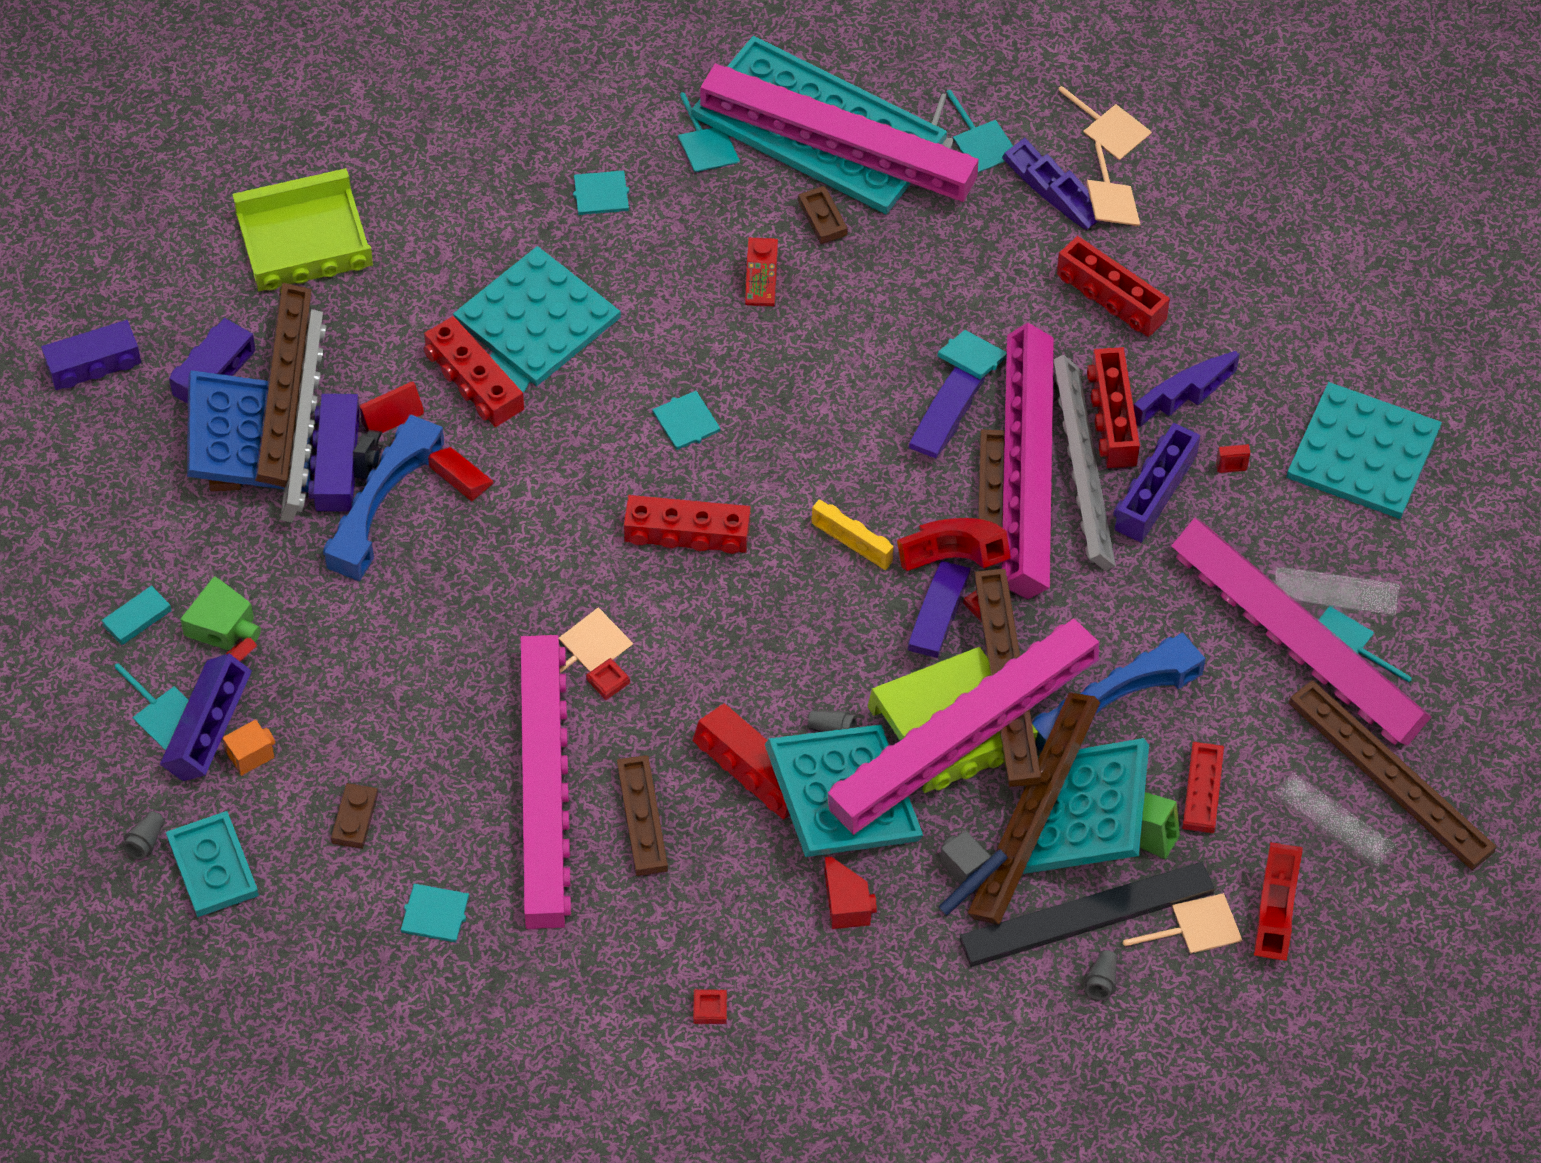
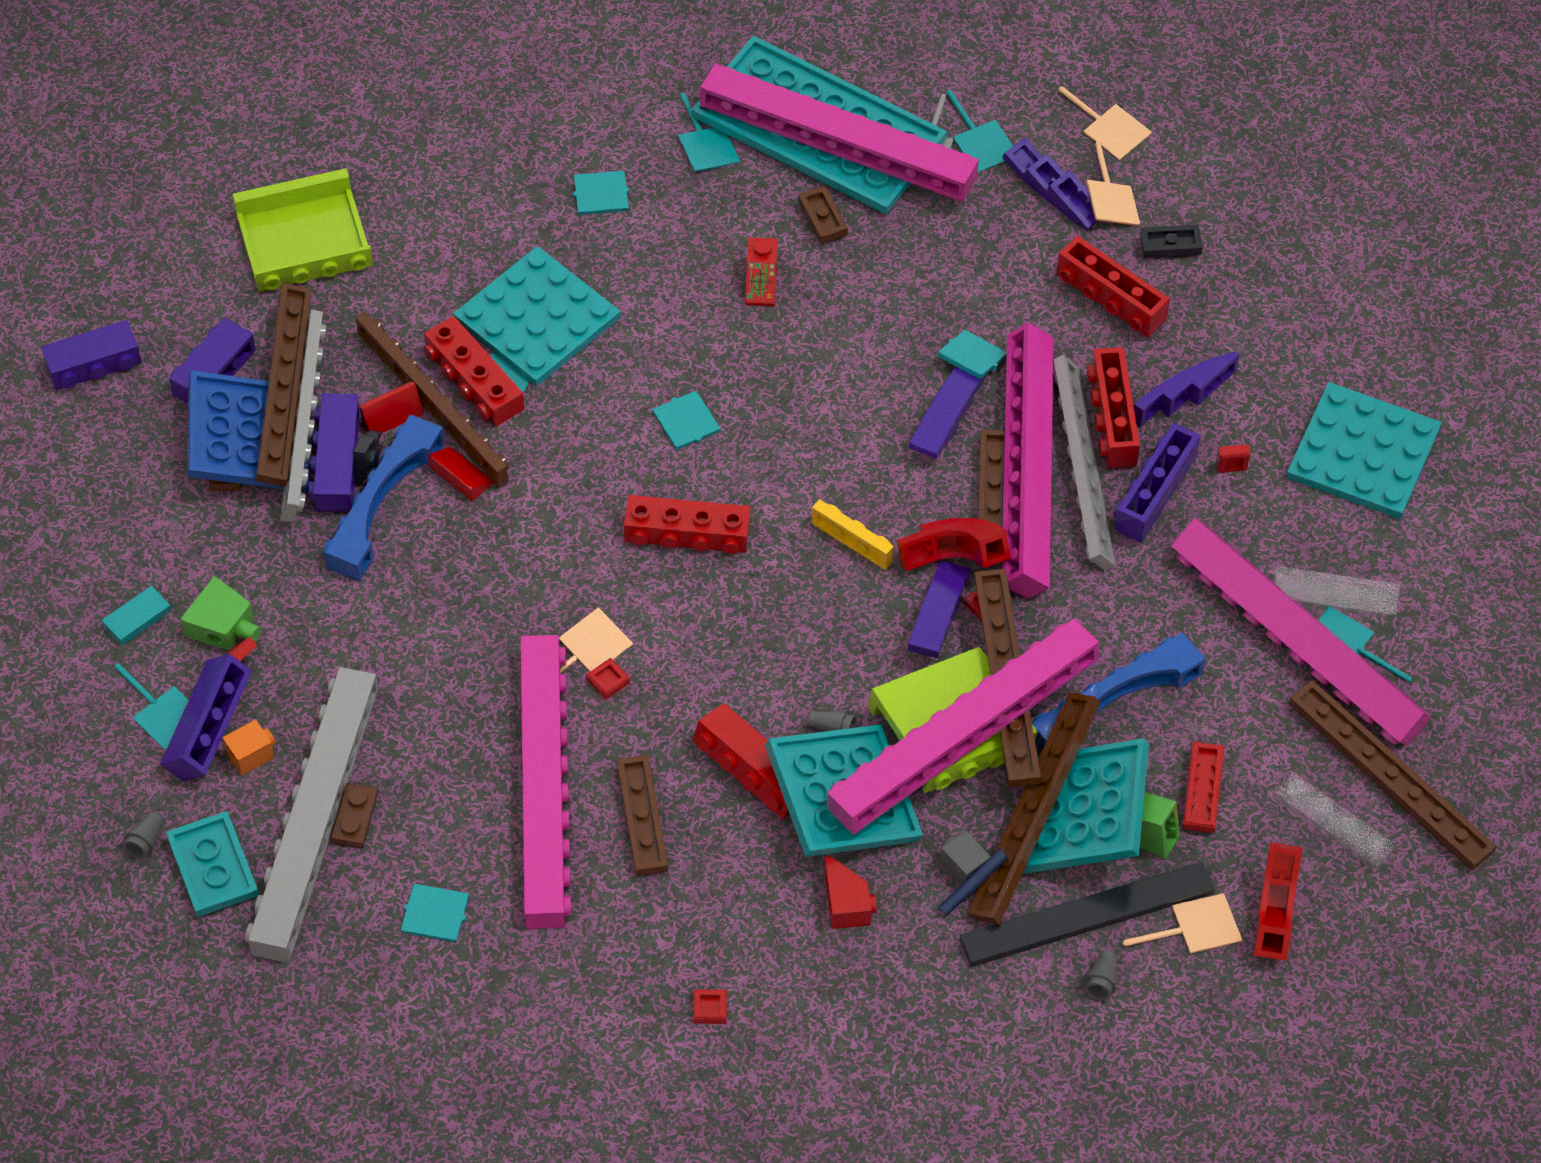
(312, 816): none -> light grey brick
(435, 403): none -> reddish brown plate
(1170, 241): none -> black plate

